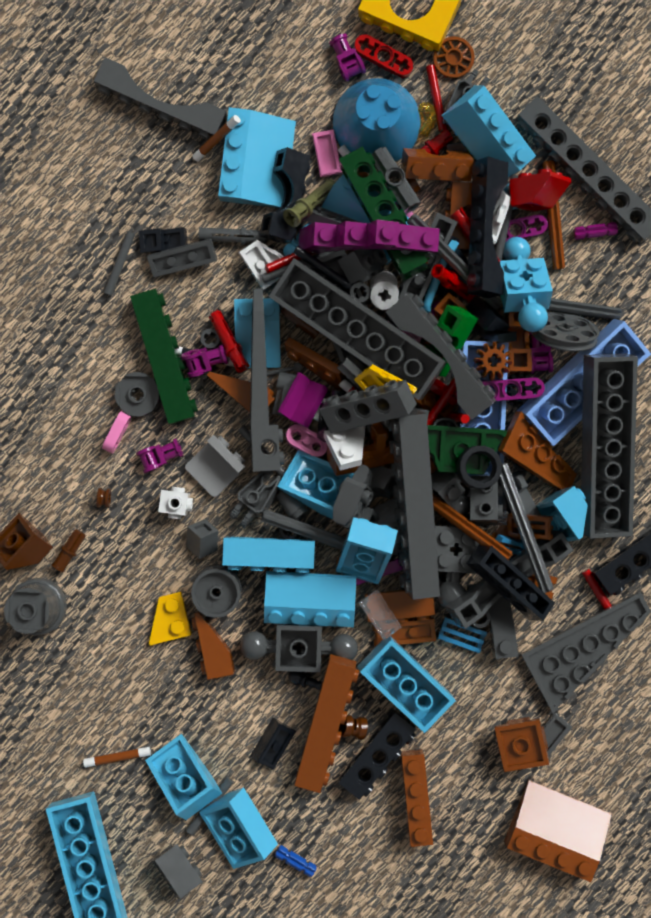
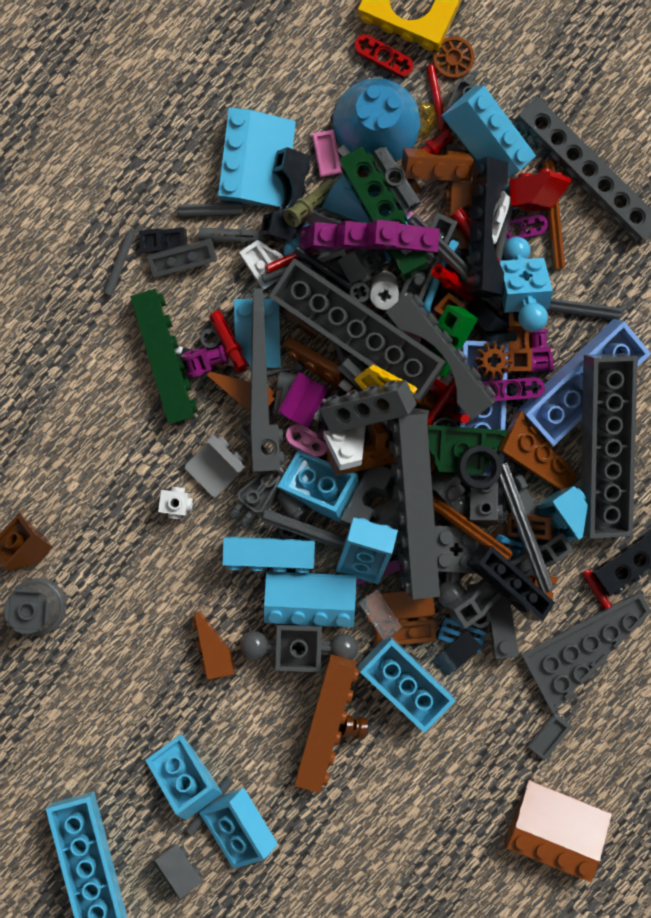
(68, 550): reddish brown axle -> none
(103, 497): reddish brown bush -> none
(116, 432): bright pink beam -> none
(116, 757): dark orange bar -> none
(128, 385): dark grey plate -> none
(157, 455): magenta connector -> none
(170, 619): yellow wing -> none
(202, 117): dark grey arch -> none
(202, 538): dark grey panel -> none
(209, 210): none -> dark grey axle
(216, 138): dark orange bar -> none
(216, 604): dark grey wheel -> none
(272, 743): black slope -> none
(295, 861): blue axle -> none
(303, 679): black bar -> none
(347, 59): magenta connector -> none
(353, 496): dark grey hinge -> none
(363, 786): black brick -> none
(416, 798): dark orange arch -> none
(457, 652): none -> black slope
(522, 744): dark orange panel -> none
(568, 332): dark grey wedge -> none
(595, 230): magenta axle -> none

